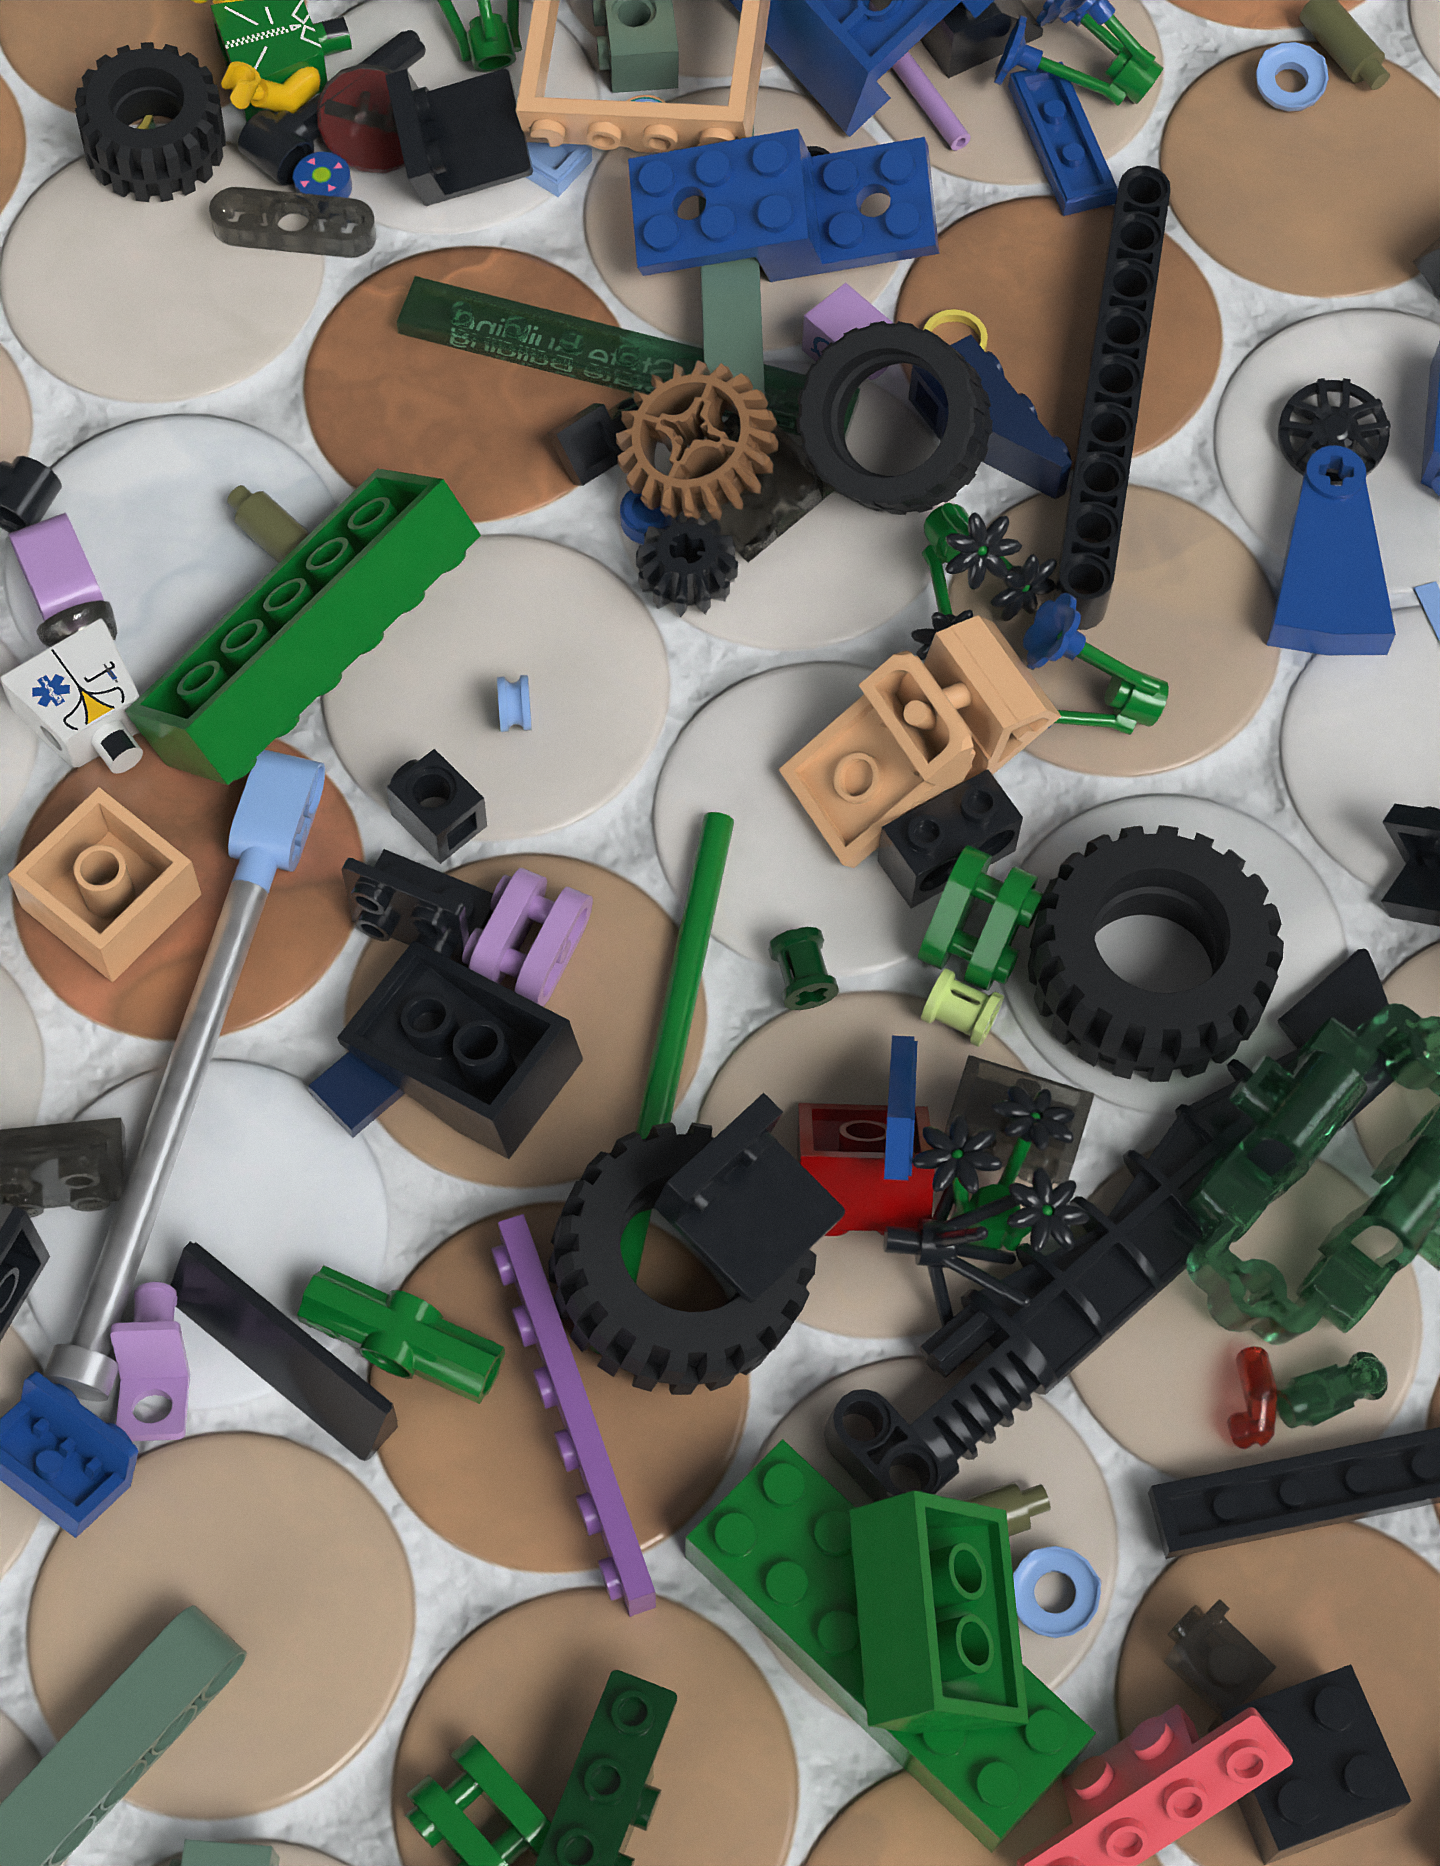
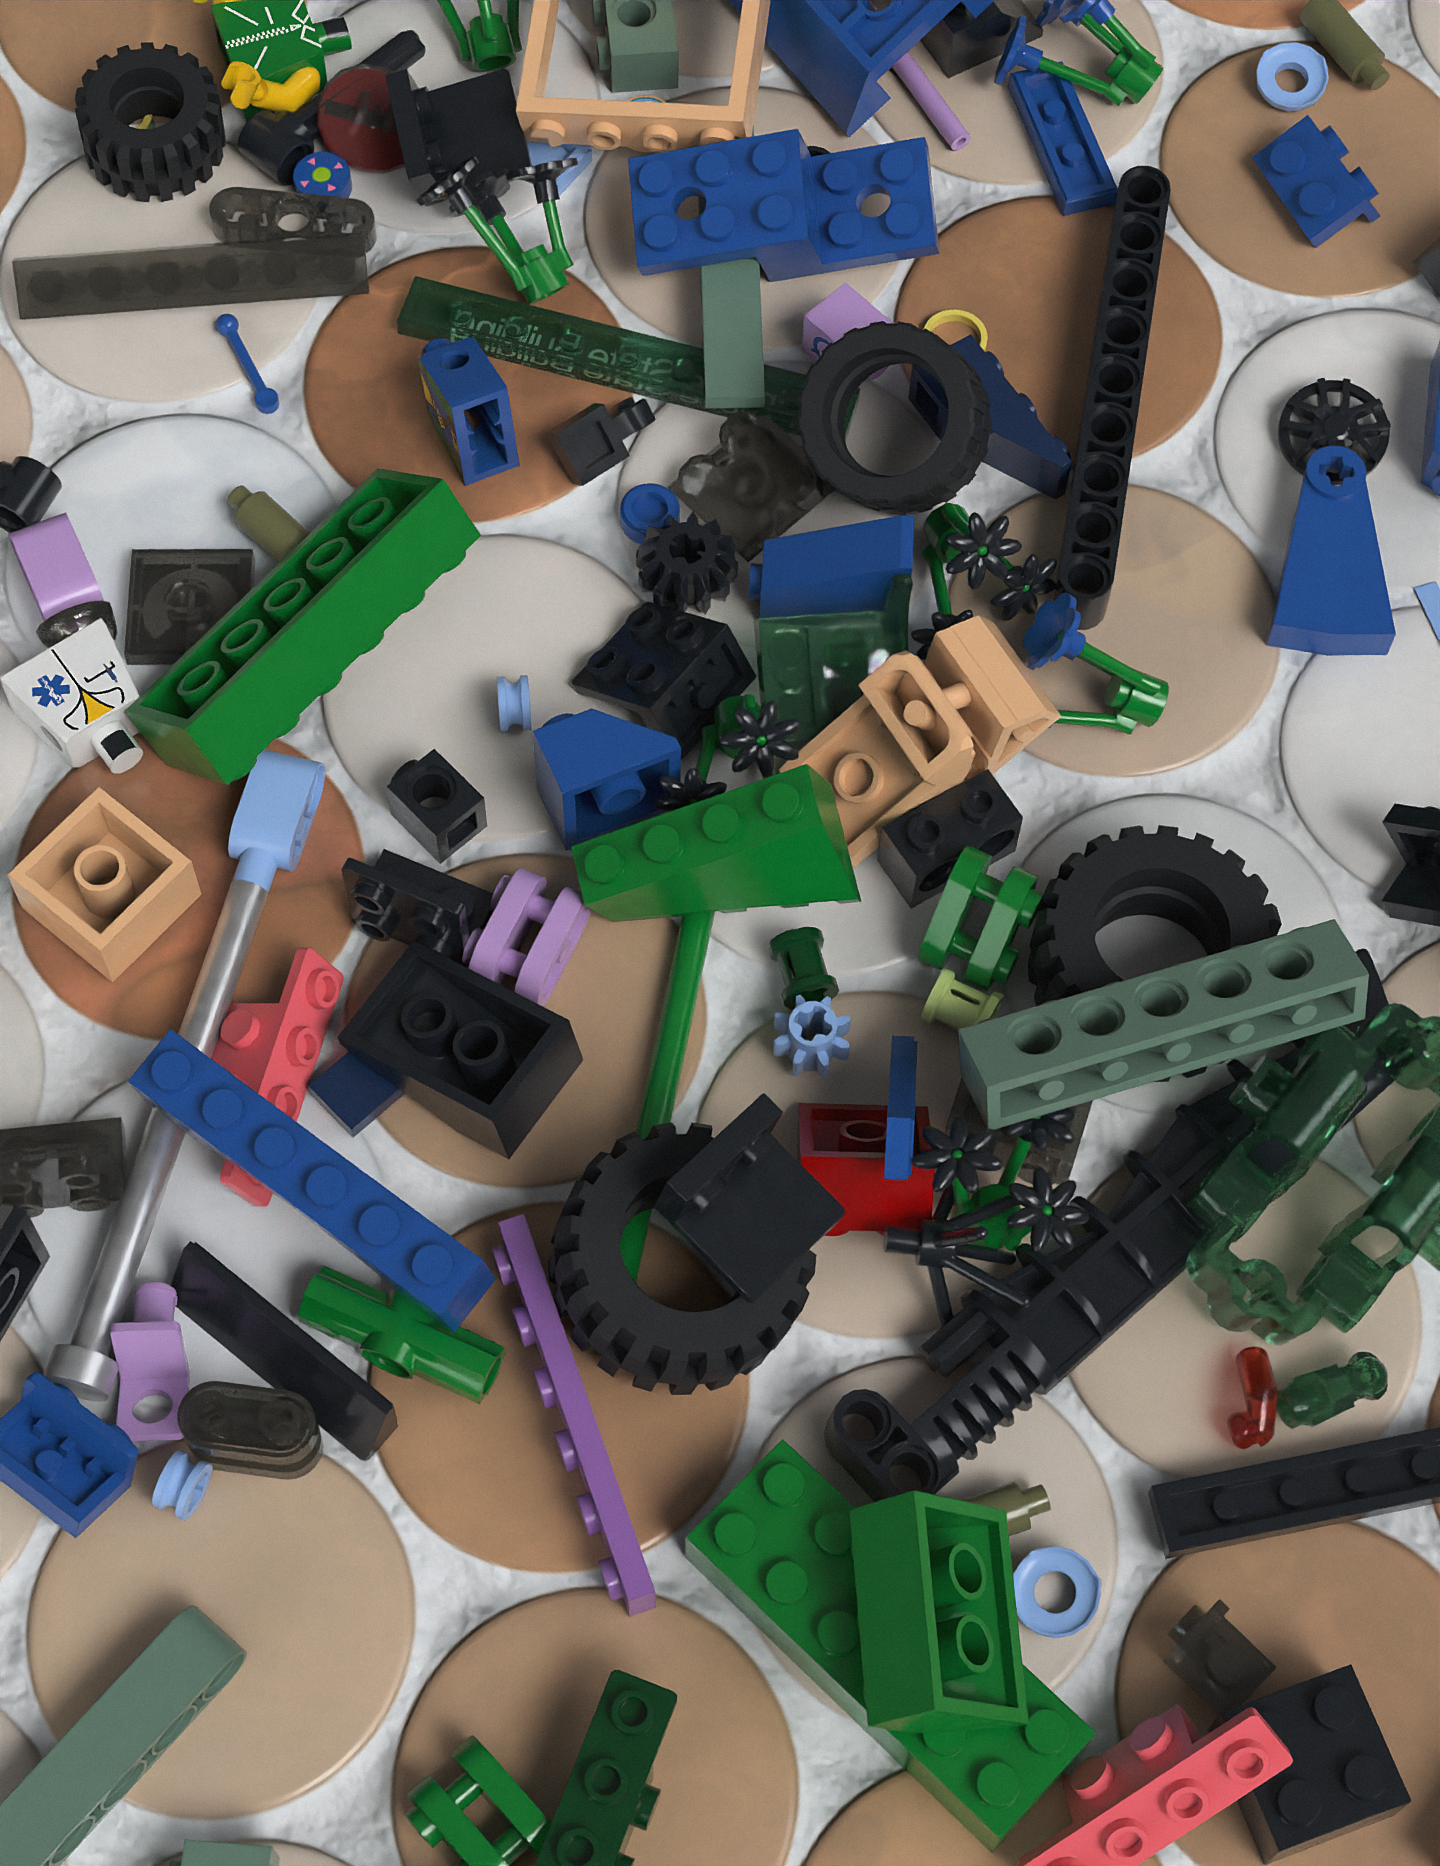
(180, 598): none -> clear smoke tile
(182, 1485): none -> light blue bush
(191, 275): none -> clear smoke plate
(251, 1429): none -> clear smoke brick
(265, 398): none -> blue hinge
(278, 1047): none -> coral bracket
(313, 1180): none -> blue arch
(463, 379): none -> blue torso
(531, 271): none -> plant
(600, 773): none -> blue slope
(668, 670): none -> black bracket
(682, 415): medium nougat gear -> none
(724, 854): none -> green wedge
(742, 734): none -> black plant
(798, 1026): none -> light blue gear
(819, 660): none -> clear green piece
(832, 568): none -> blue slope
(1162, 1024): none -> sand green brick
(1314, 182): none -> blue bracket

